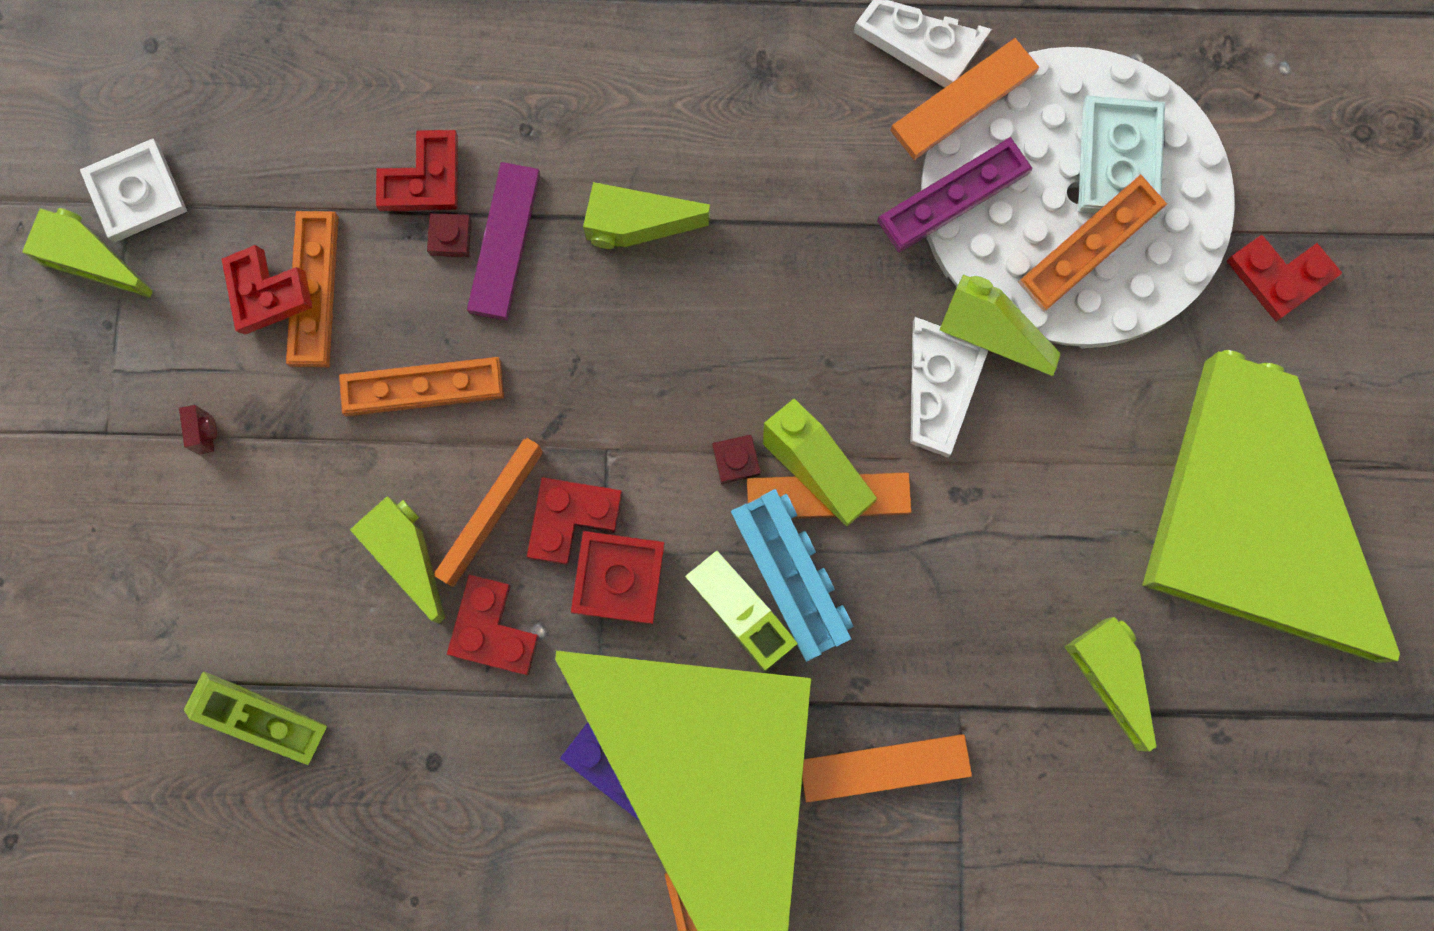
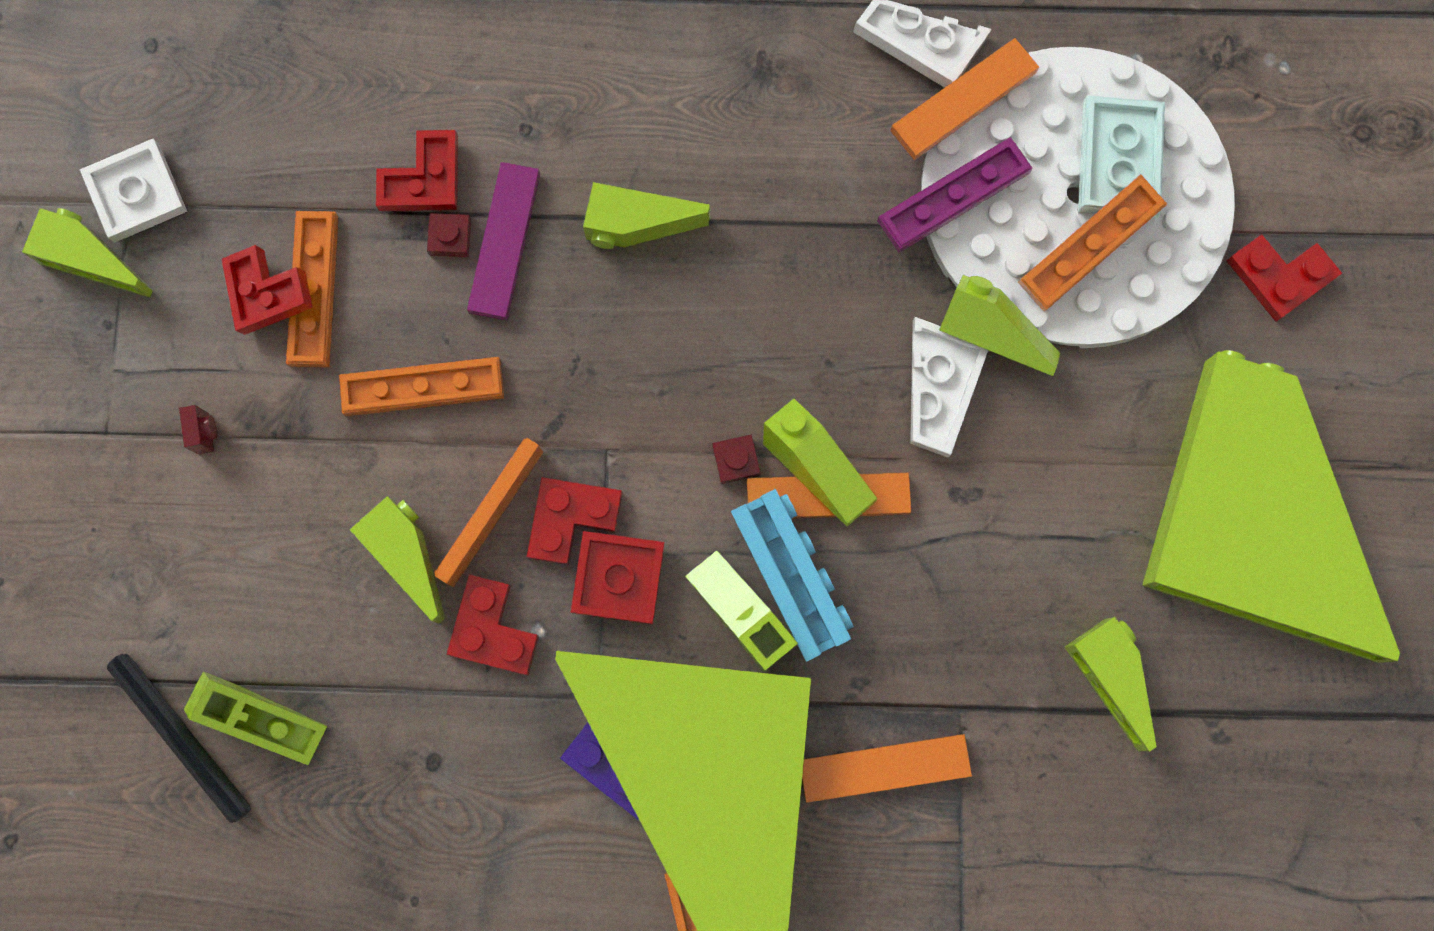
(178, 738): none -> black axle

